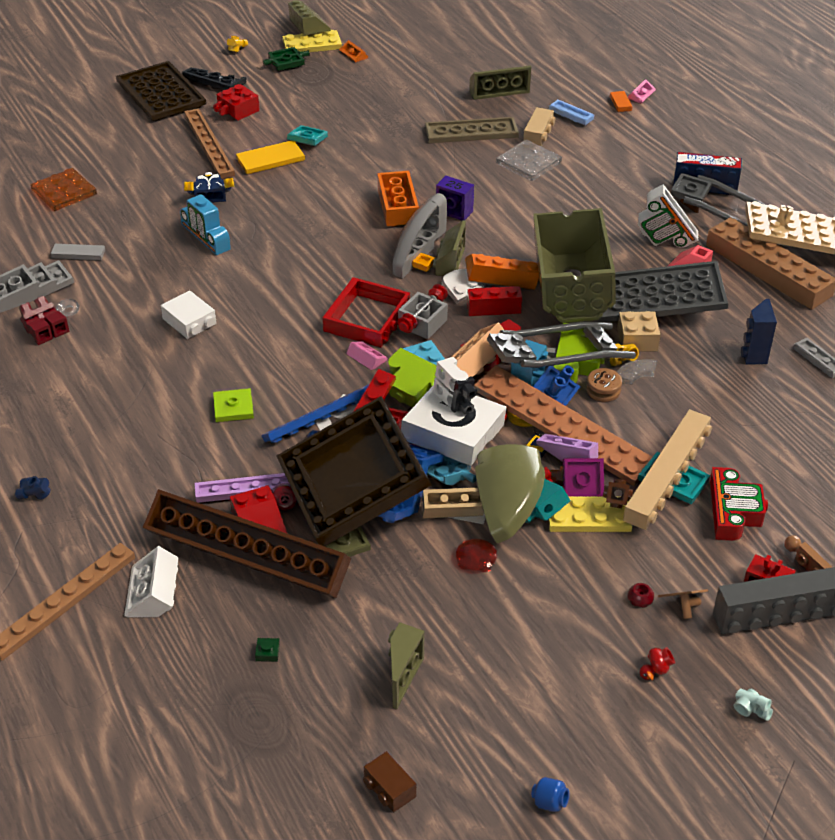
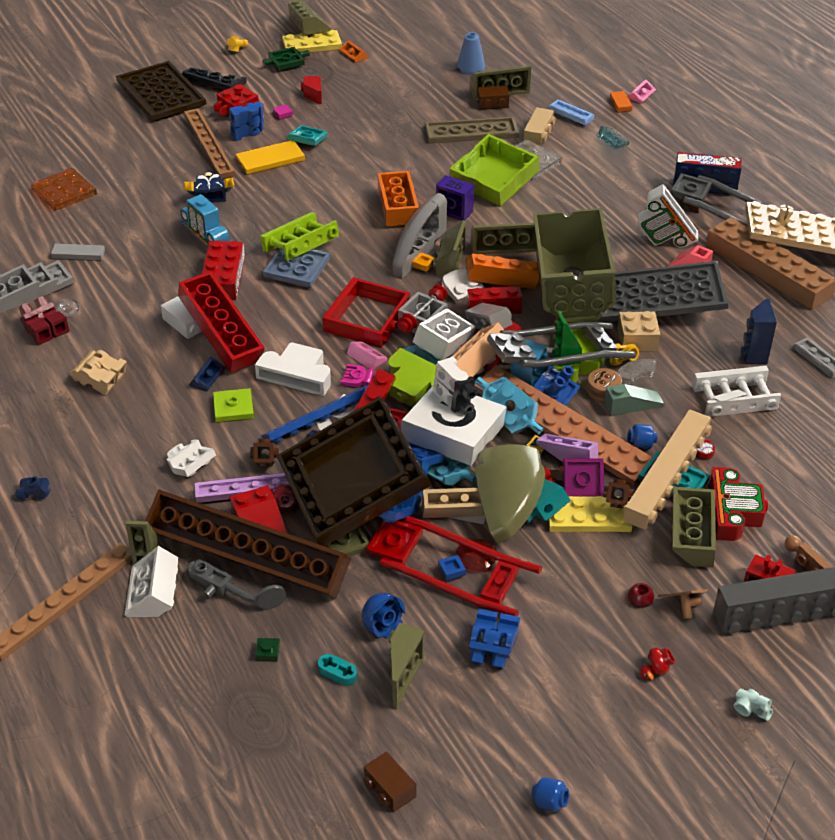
(99, 371): none -> tan hips
(141, 539): none -> olive slope
(189, 458): none -> white slope
(207, 375): none -> dark blue slope
(220, 321): none -> red brick
(221, 582): none -> dark grey piece
(226, 263): none -> red brick
(246, 120): none -> blue hips
(256, 452): none -> reddish brown brick
(283, 111): none -> dark pink tile
(296, 368): none -> white brick
(299, 236): none -> lime fence
(300, 270): none -> sand blue plate
(312, 88): none -> red slope
(337, 669): none -> teal beam
(357, 375): none -> dark pink piece
(382, 614): none -> blue cylinder
(397, 540): none -> red plate
(443, 334): none -> white brick
(452, 567): none -> blue plate
(471, 55): none -> medium blue cone
(488, 314): none -> light grey brick
(493, 97): none -> reddish brown brick
(493, 637): none -> blue hips
(496, 169): none -> lime tile
(502, 238): none -> olive slope
(525, 409): none -> medium azure plate
(565, 340): none -> green slope
(612, 138): none -> clear light blue slope
(628, 399): none -> sand green slope
(642, 436): none -> blue head
(694, 525): none -> olive slope
(707, 450): none -> tile
(729, 395): none -> white sticker
(736, 378): none -> white fence

